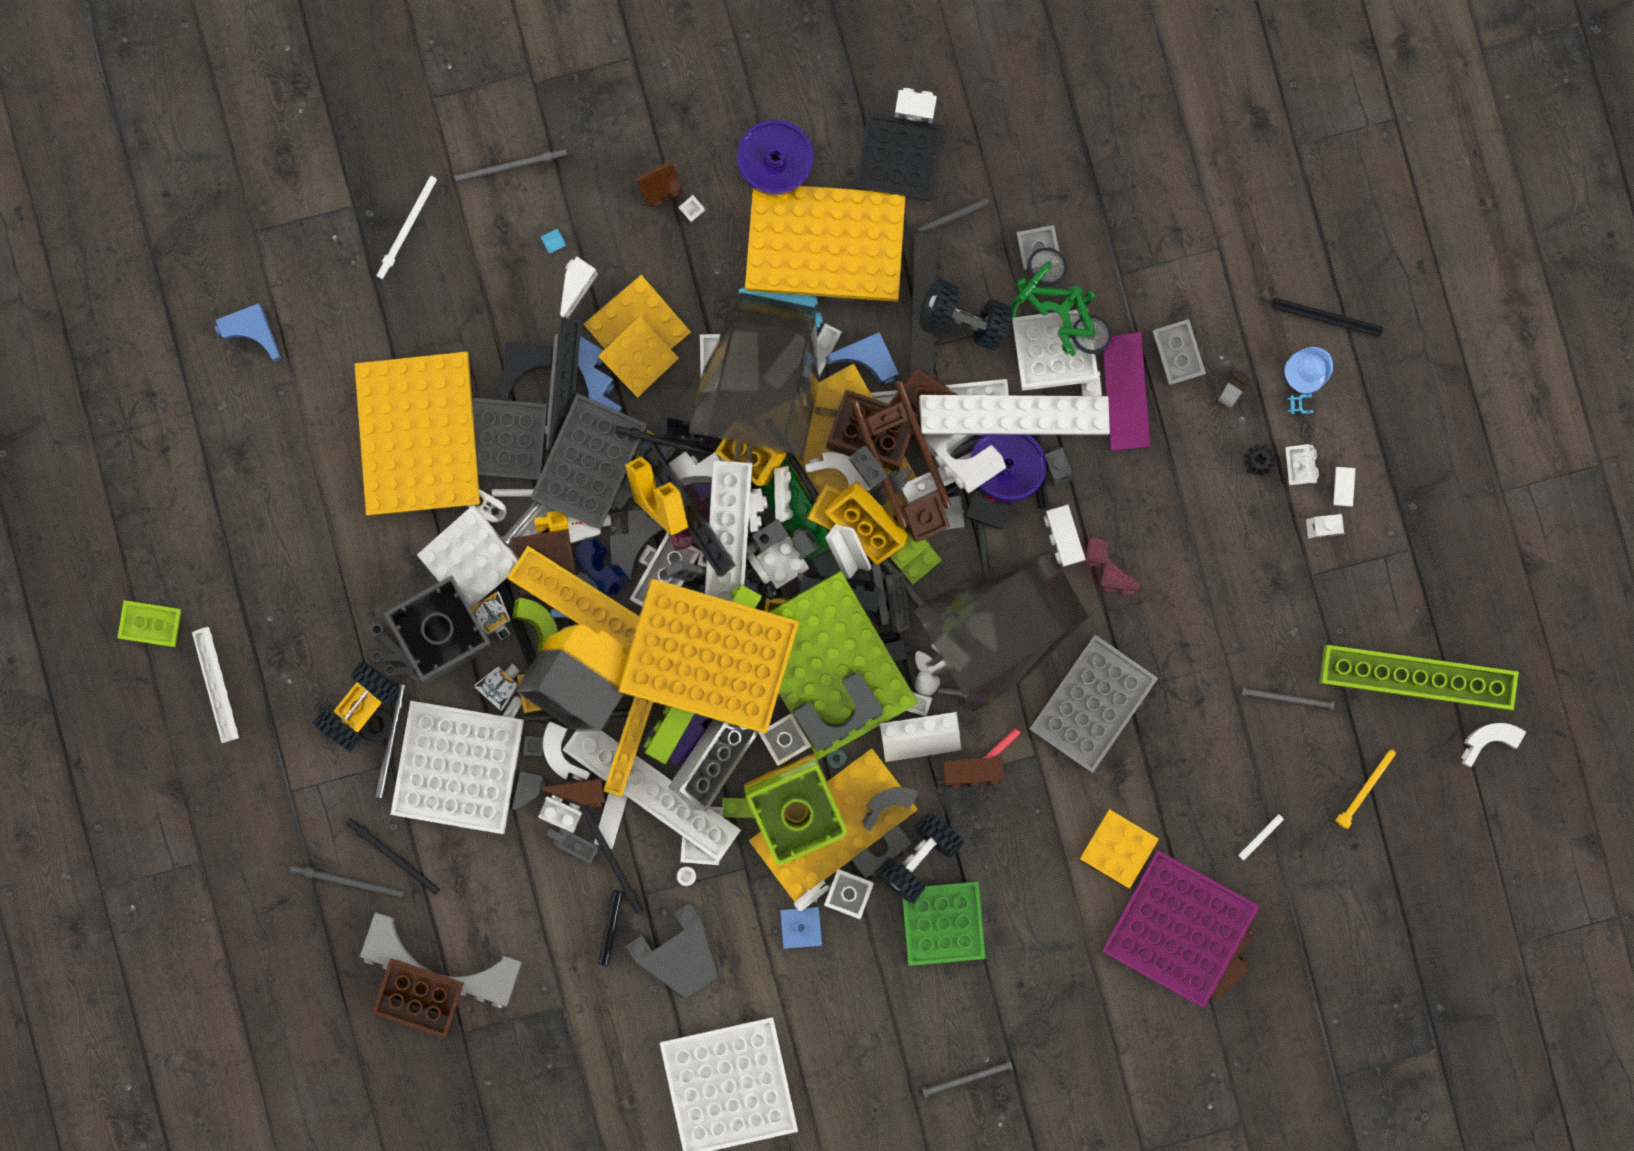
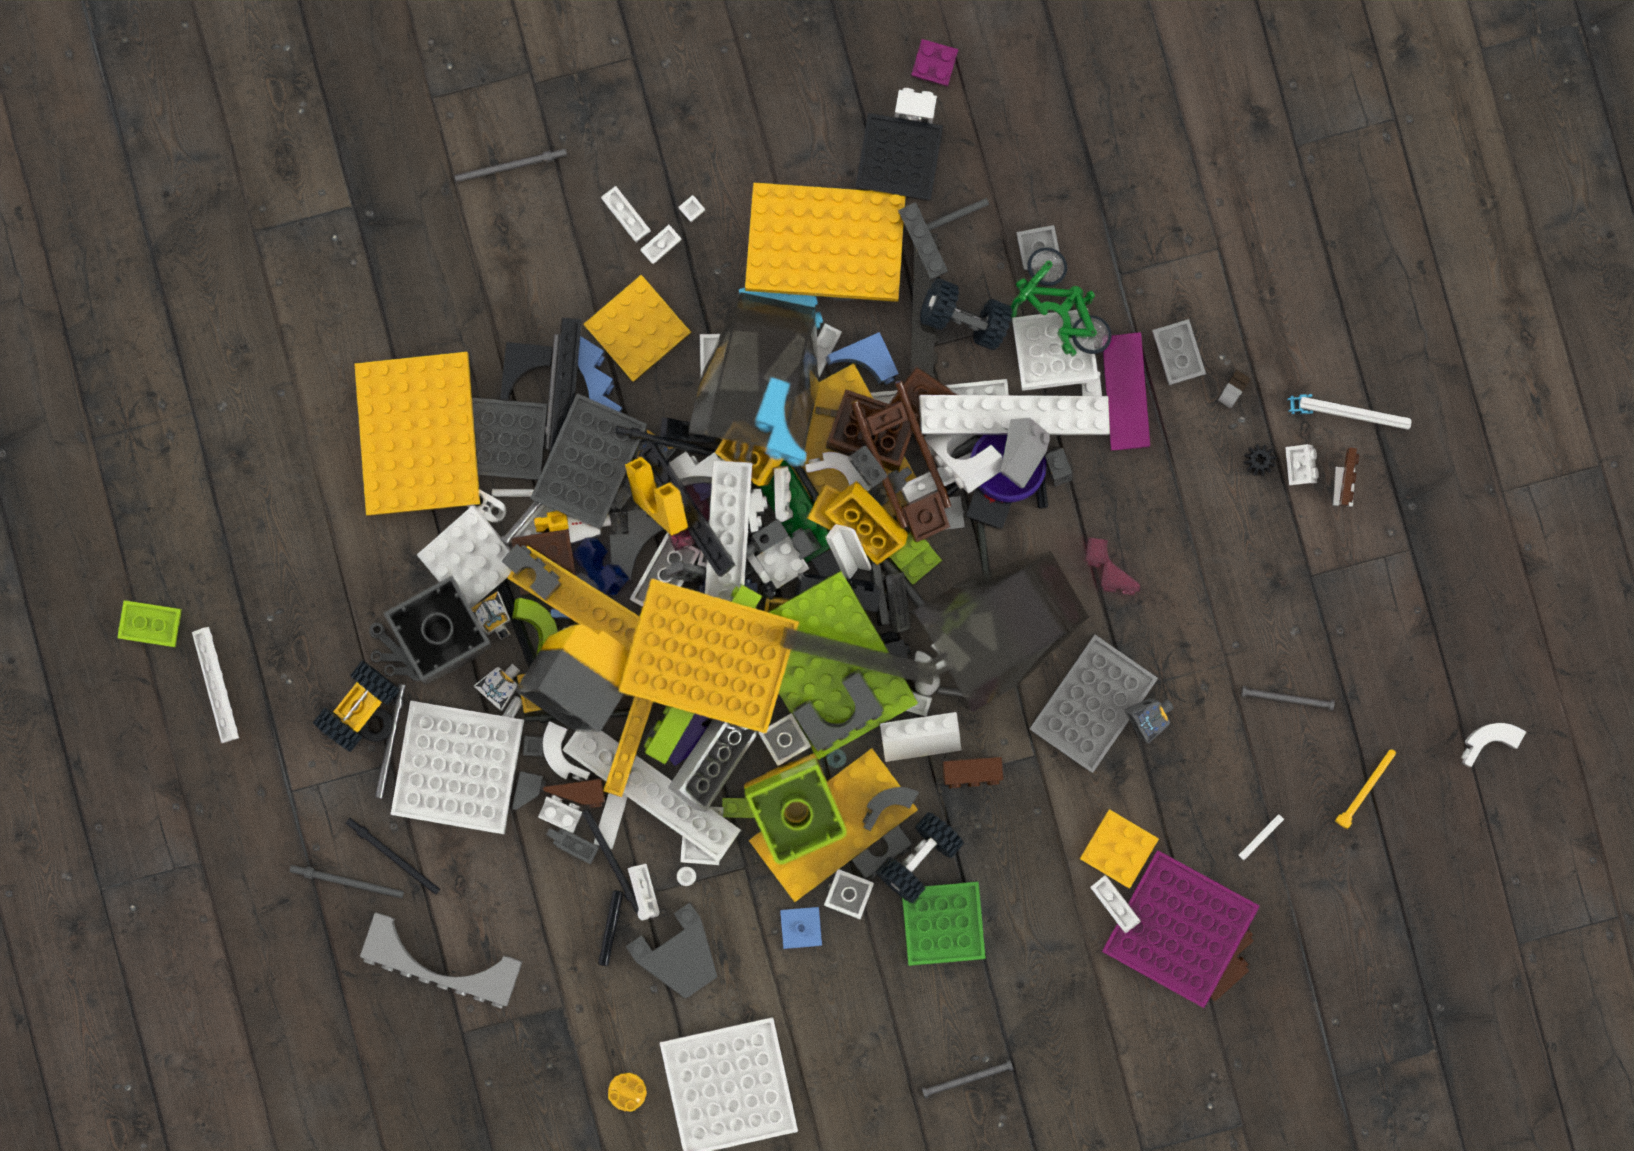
(249, 324): medium blue arch -> none
(389, 260): white bar -> none
(418, 998): reddish brown slope -> none
(520, 559): none -> dark grey arch
(553, 241): medium azure slope -> none
(577, 281): white slope -> none
(625, 214): none -> white tile
(627, 1092): none -> yellow dish
(638, 356): yellow plate -> none
(644, 892): none -> white plate
(646, 555): white slope -> none
(659, 185): reddish brown slope -> none
(661, 244): none -> white plate
(772, 419): none -> medium azure arch
(775, 141): dark purple dish -> none
(811, 896): white axle -> none
(857, 655): none -> clear smoke brick
(923, 241): none -> dark grey plate
(934, 62): none -> magenta plate
(1004, 743): coral bar -> none
(1023, 450): none -> light grey slope
(1064, 536): white brick -> none
(1115, 904): none -> white plate
(1149, 718): none -> dark grey torso
(1309, 369): light blue hat -> none
(1325, 526): white torso -> none
(1327, 317): black axle -> none
(1349, 477): none -> reddish brown plate
(1355, 413): none -> white axle
(1419, 677): lime brick -> none

